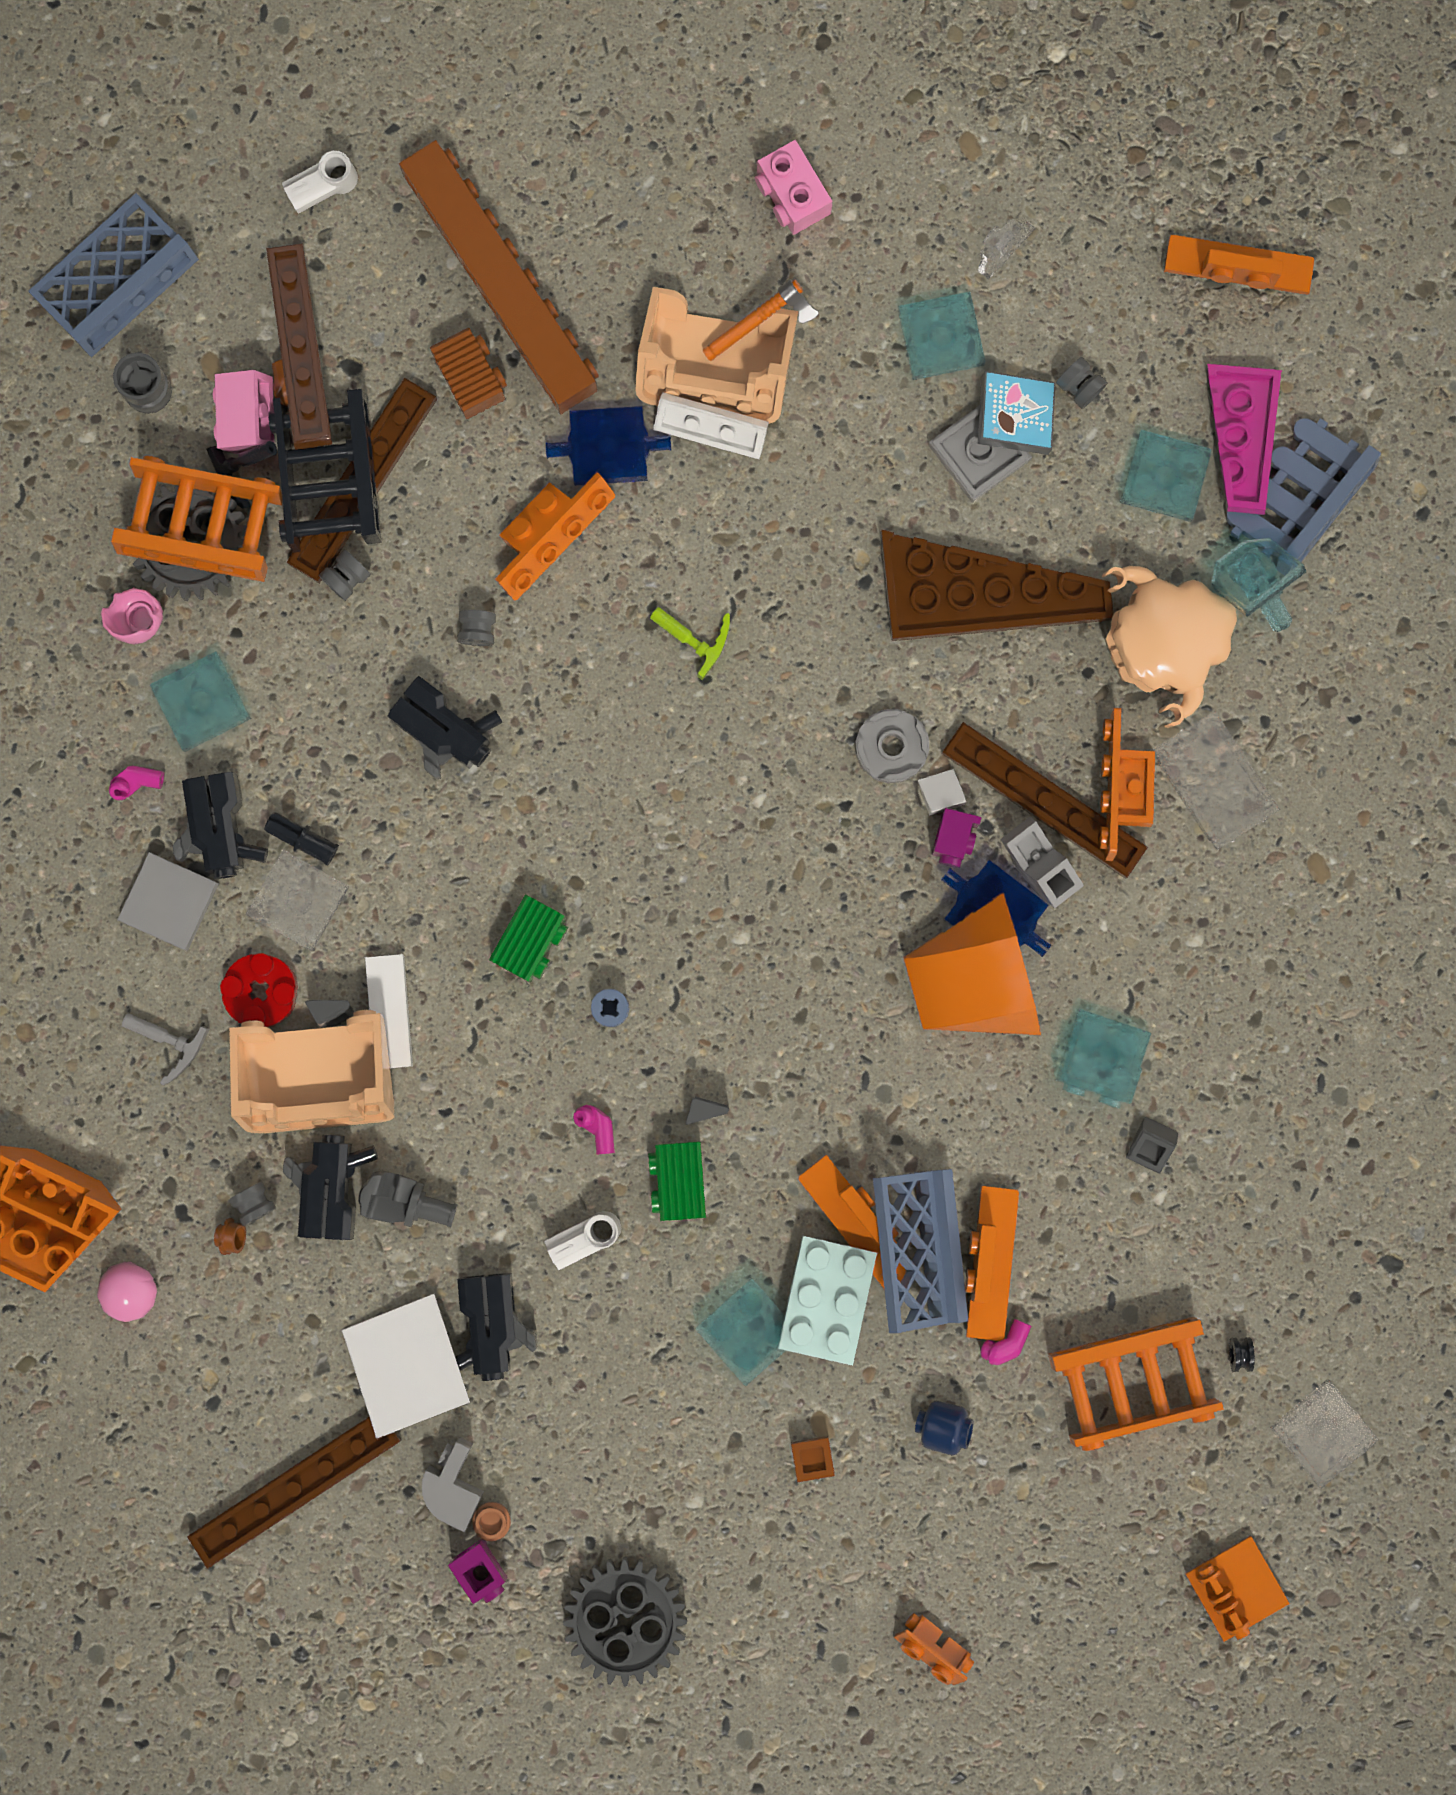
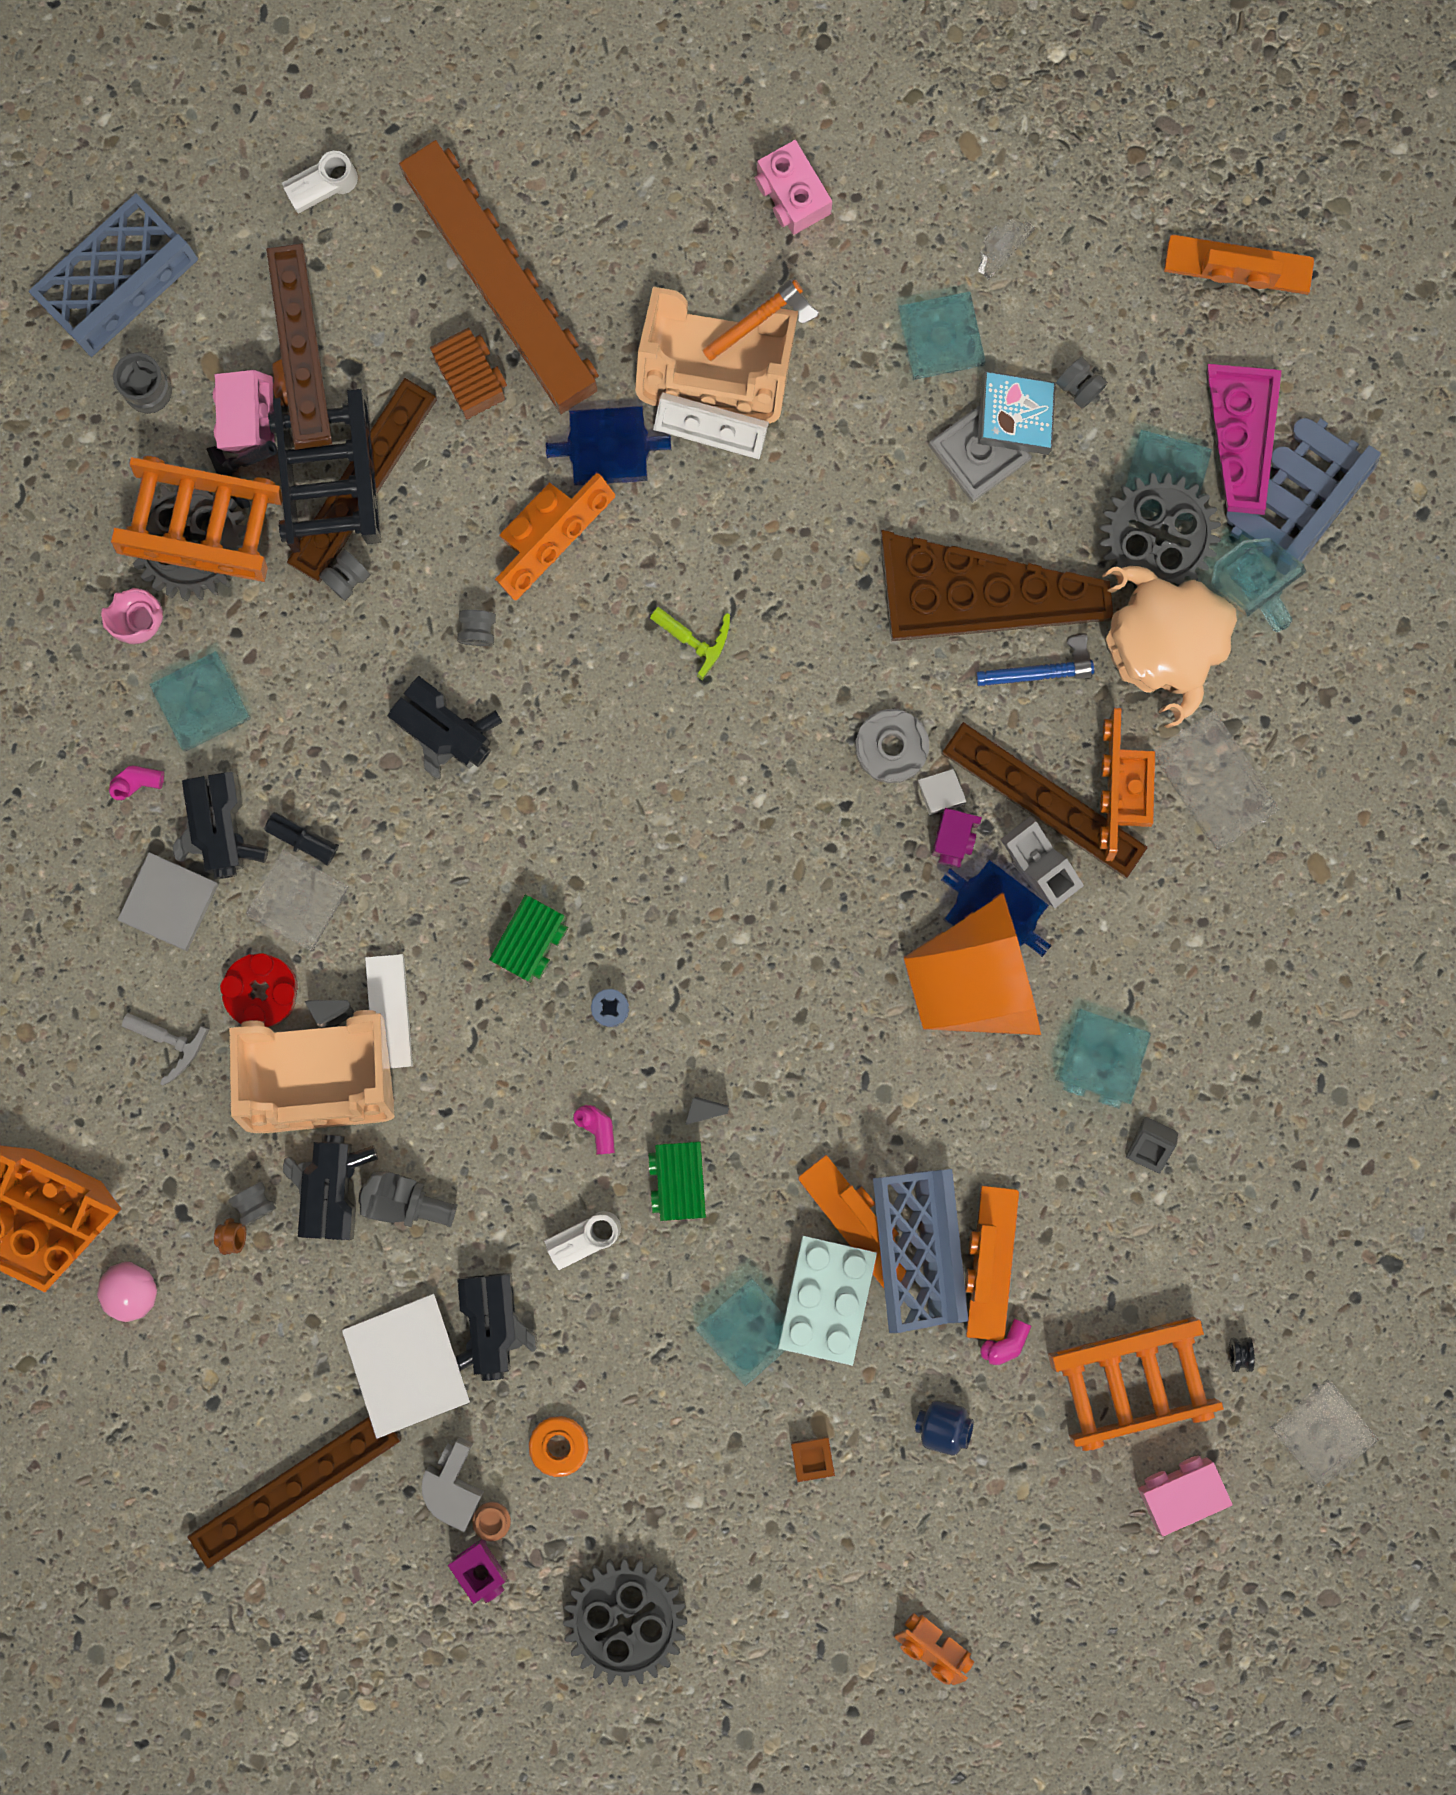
(545, 1460): none -> orange piece
(1079, 668): none -> blue piece
(1172, 501): none -> dark grey gear
(1184, 1495): none -> bright pink brick
(1237, 1589): orange hinge -> none

